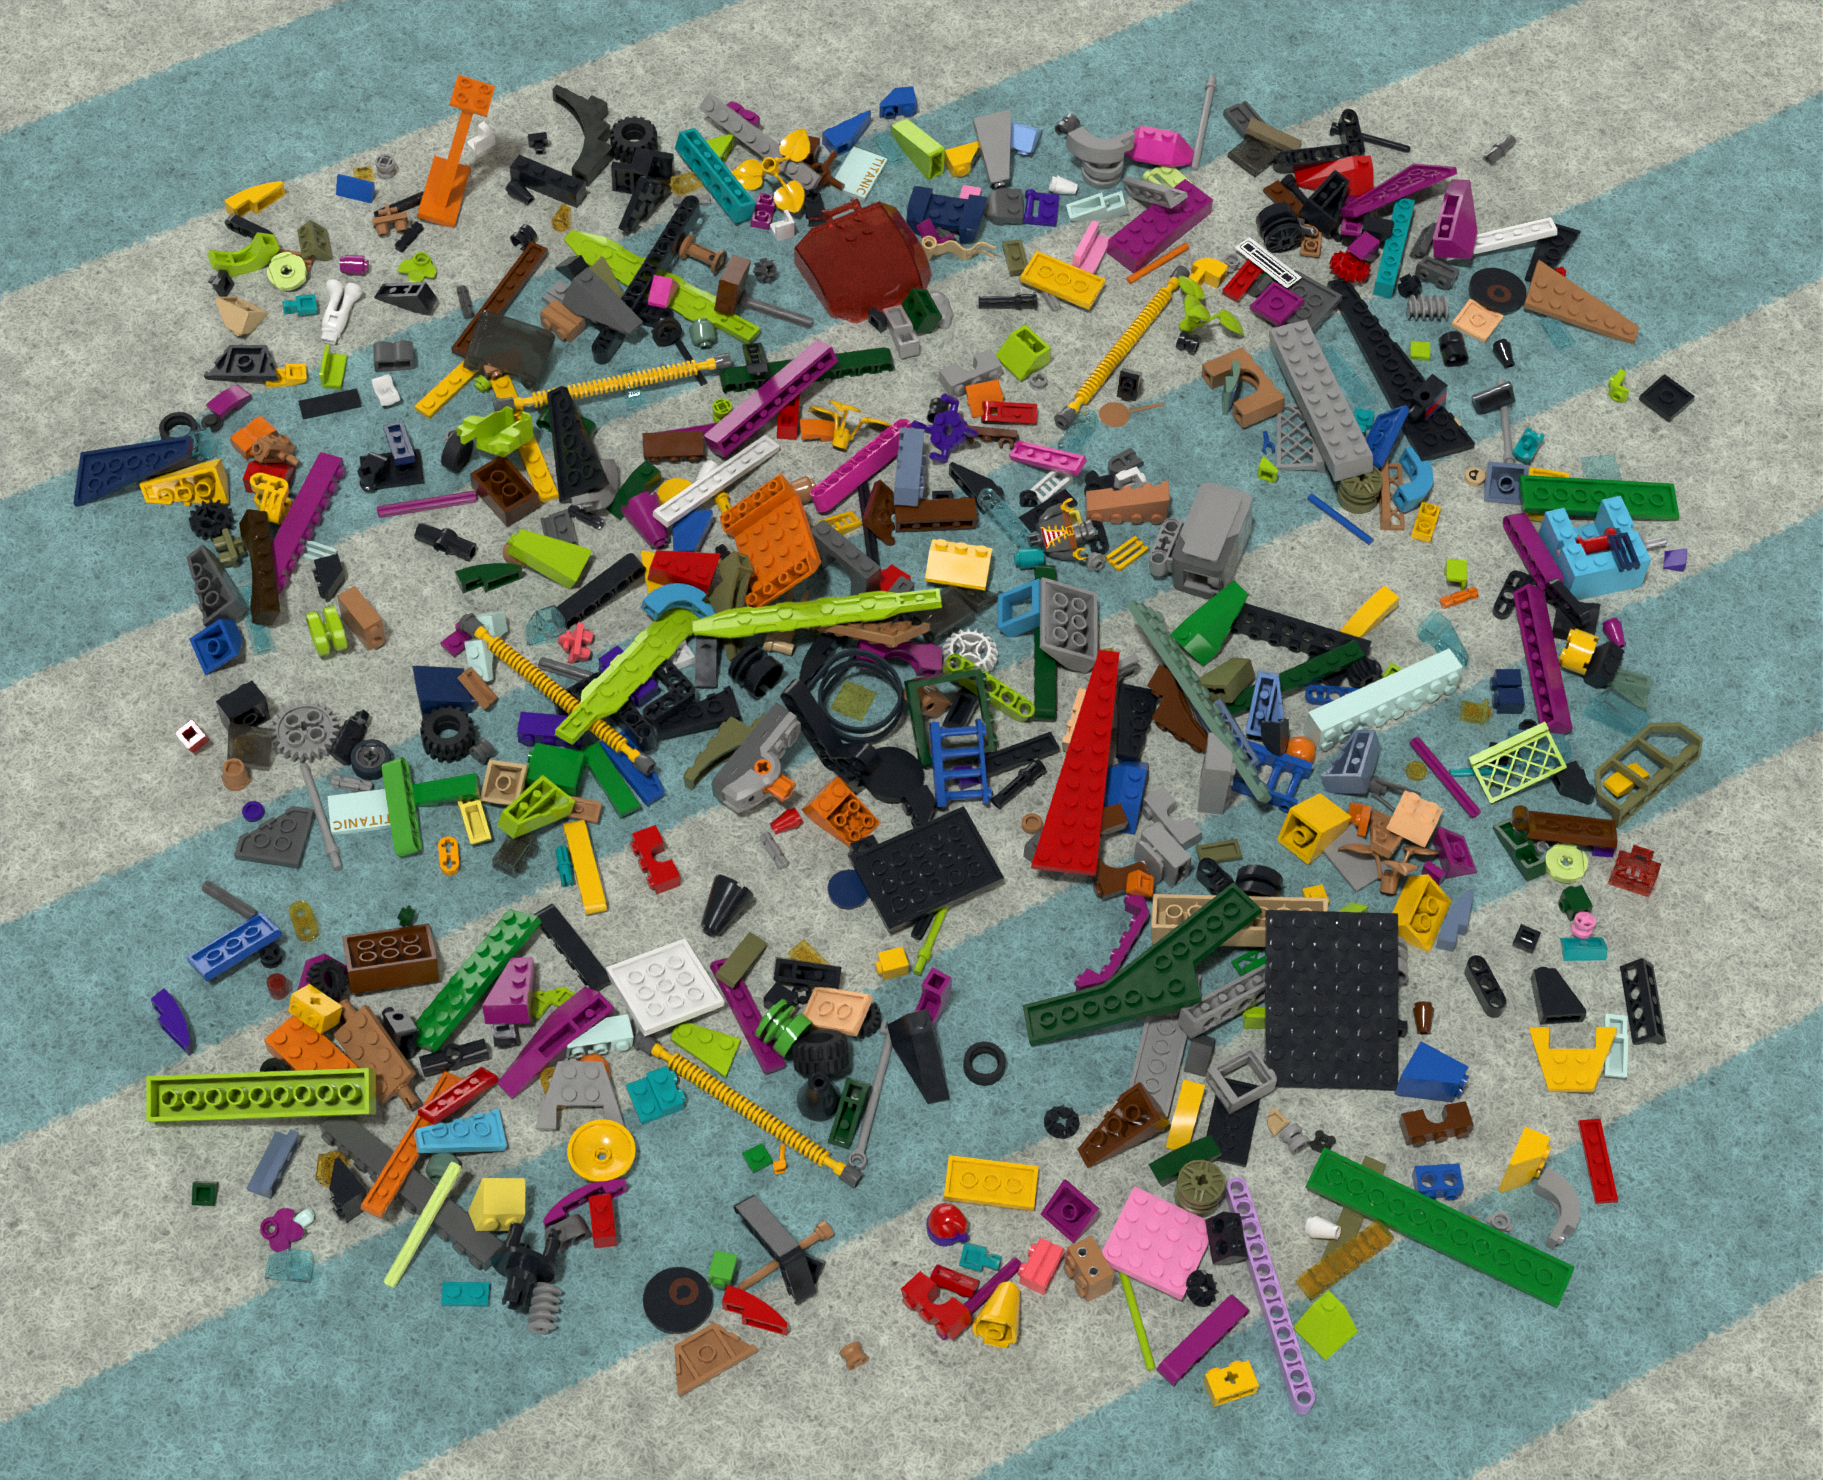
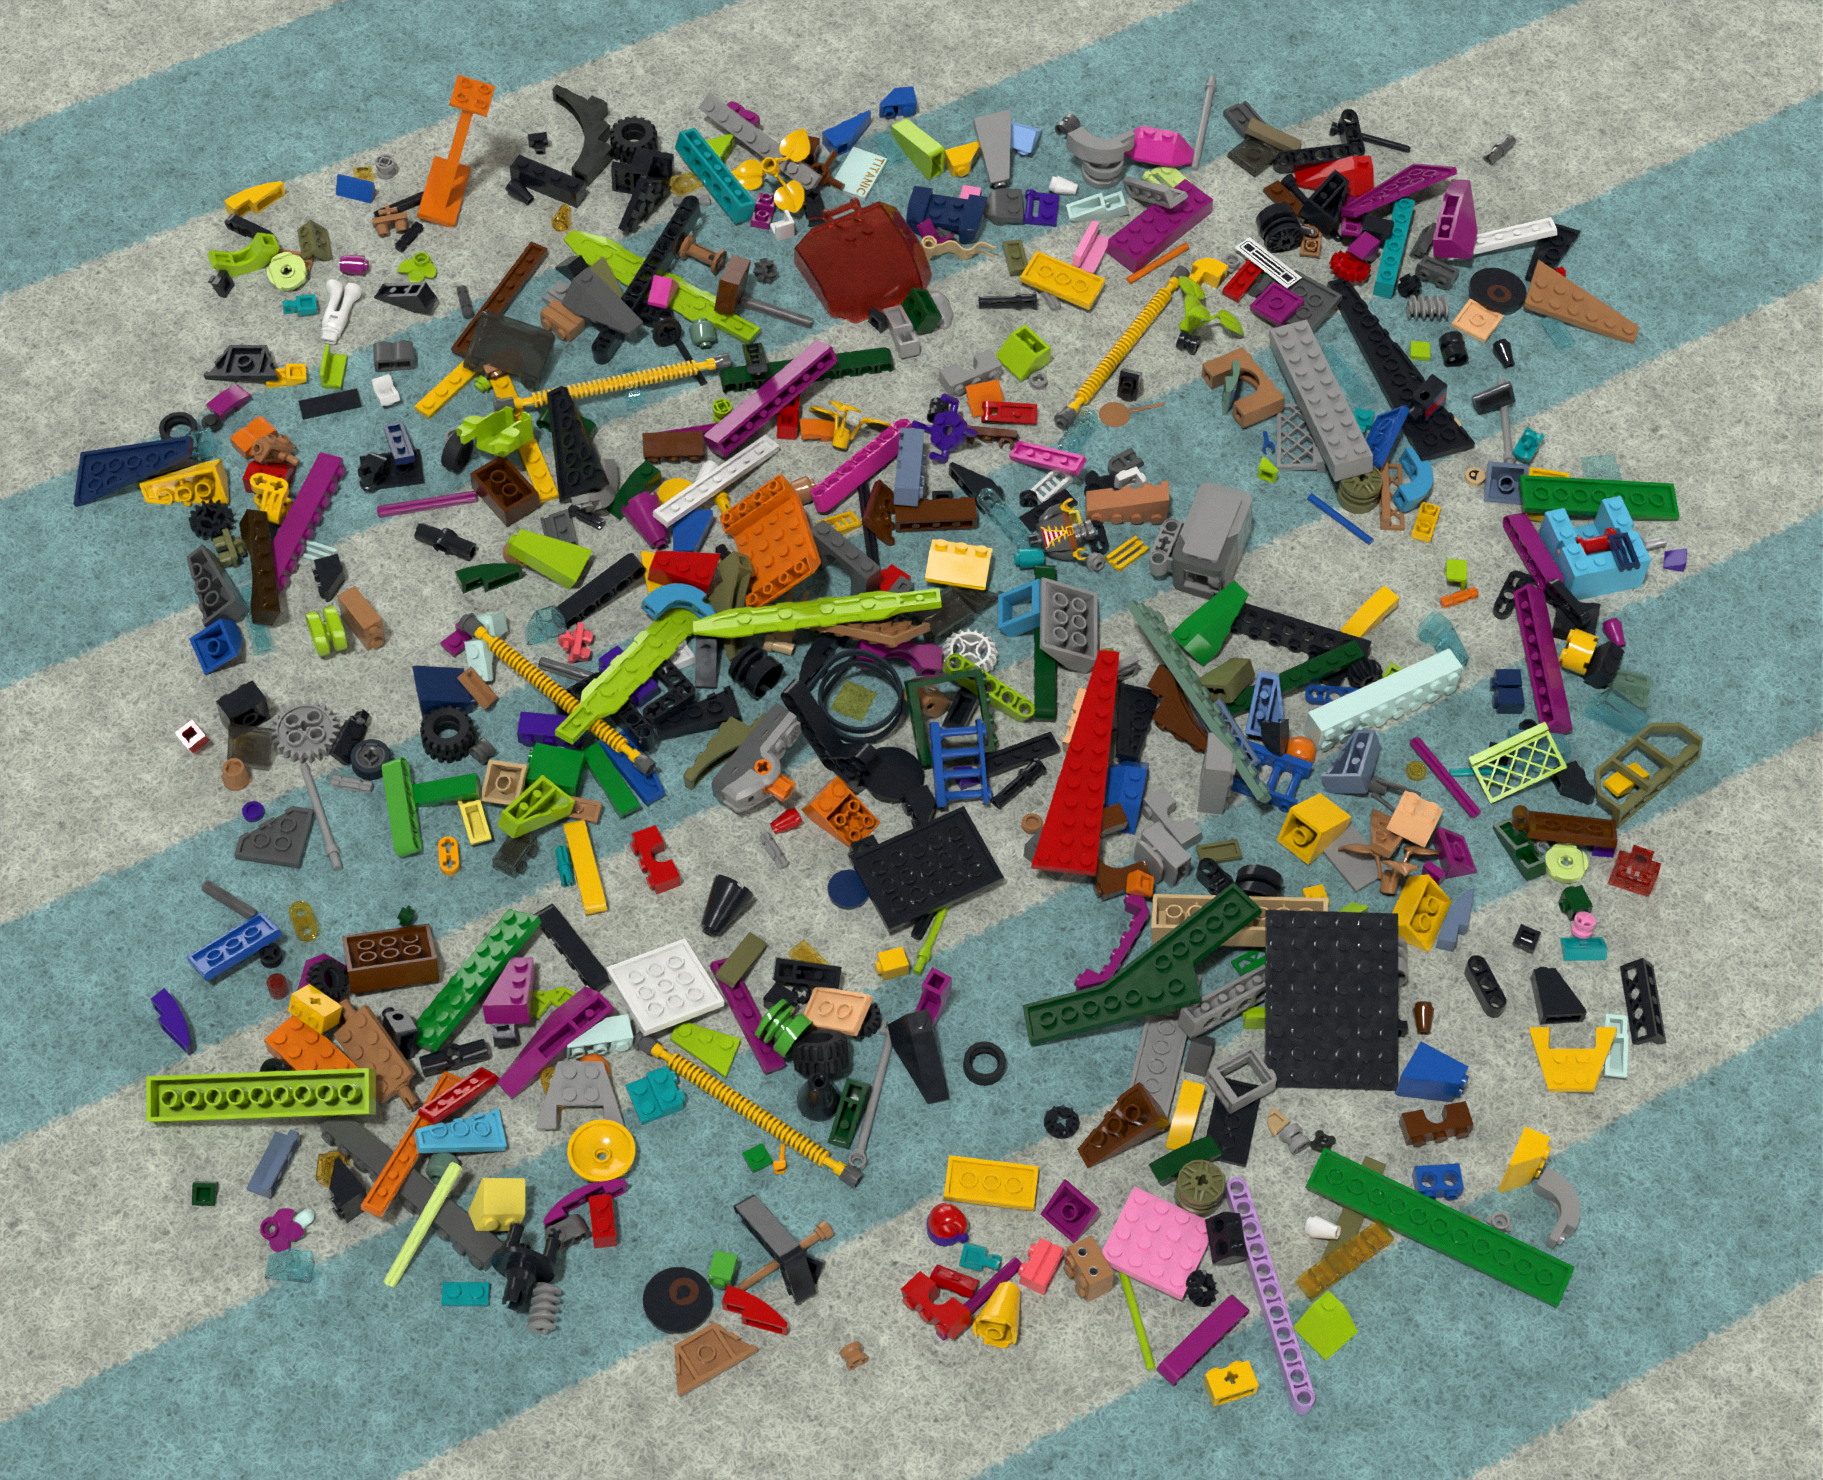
(239, 314): tan slope -> none
(358, 812): light aqua tile -> none
(484, 140): white panel -> none
(523, 236): black wheel -> none
(1360, 817): orange bracket -> none
(1475, 712): clear yellow bracket -> none
(1597, 1161): red tile -> none
(1616, 390): lime bracket -> none
(1666, 397): black plate -> none

